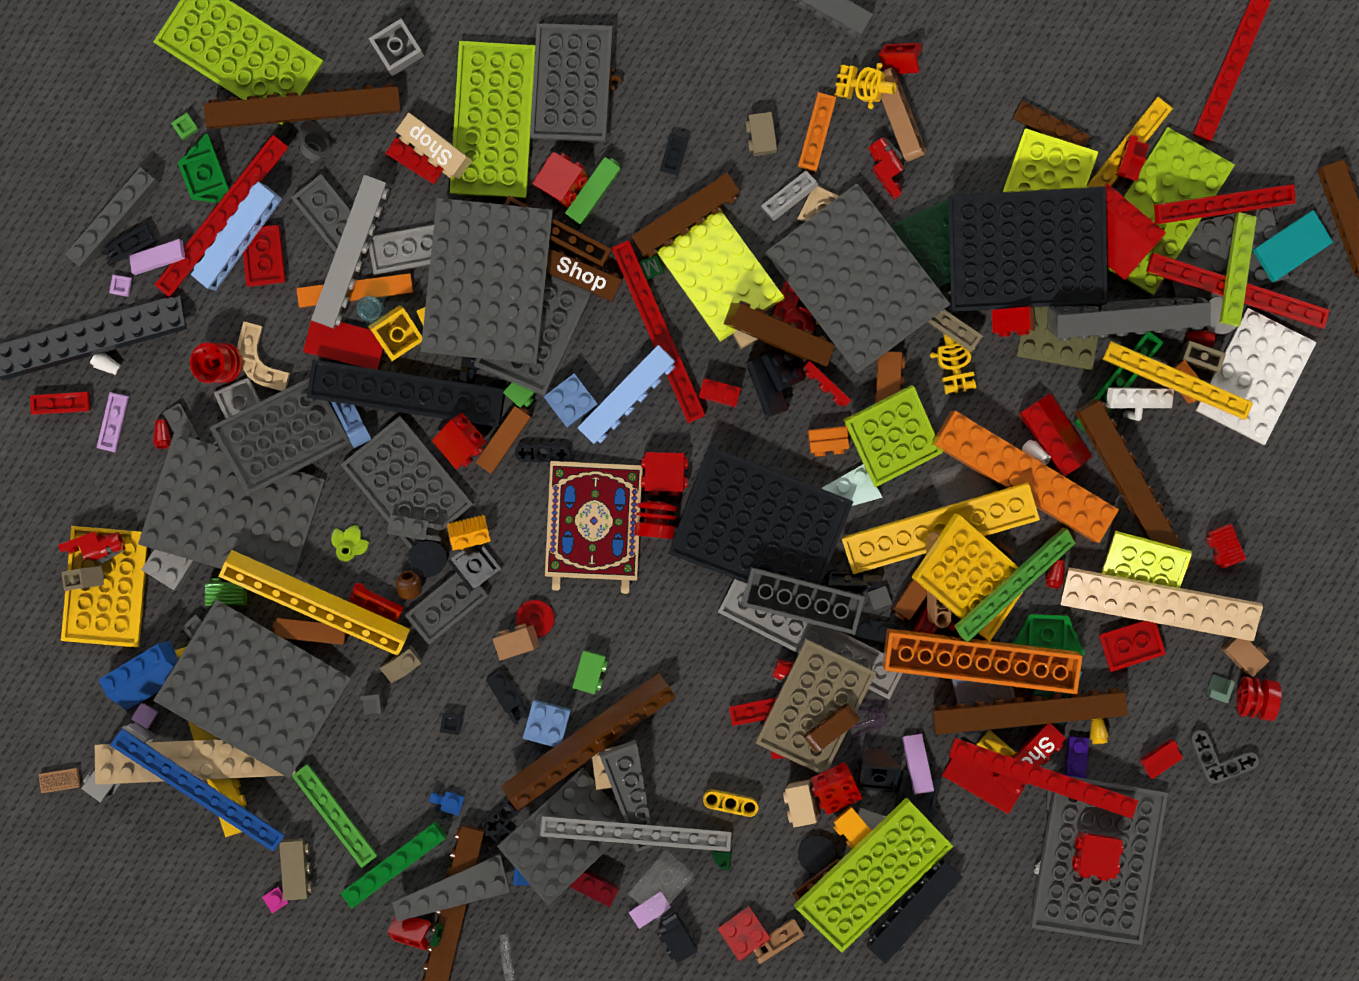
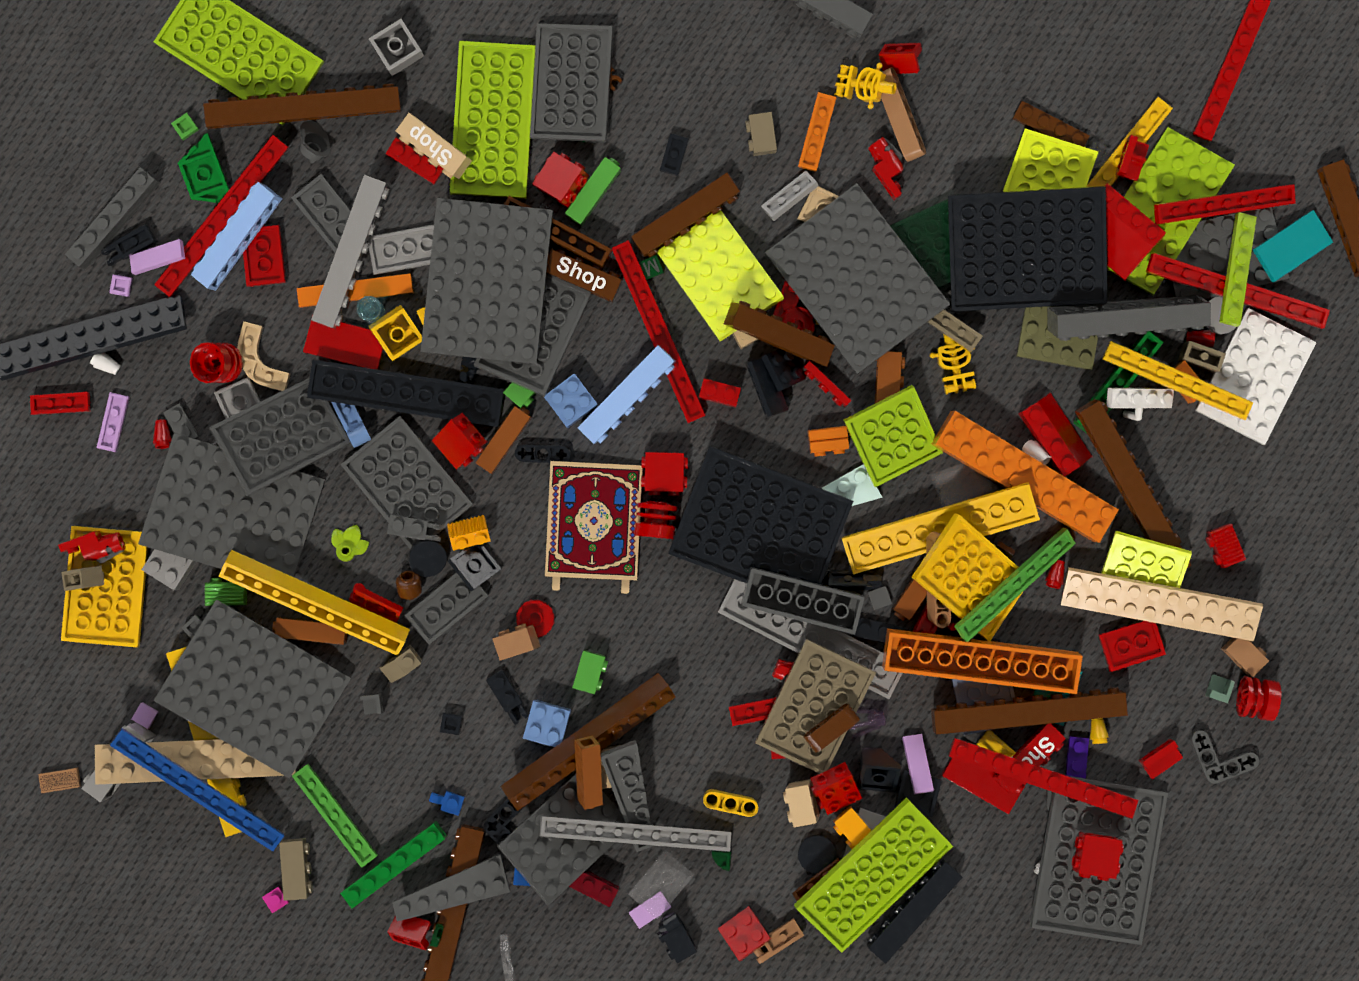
(140, 676): blue slope -> none
(588, 772): none -> dark orange brick
(1013, 320): red brick -> none
(1049, 632): green wing -> none

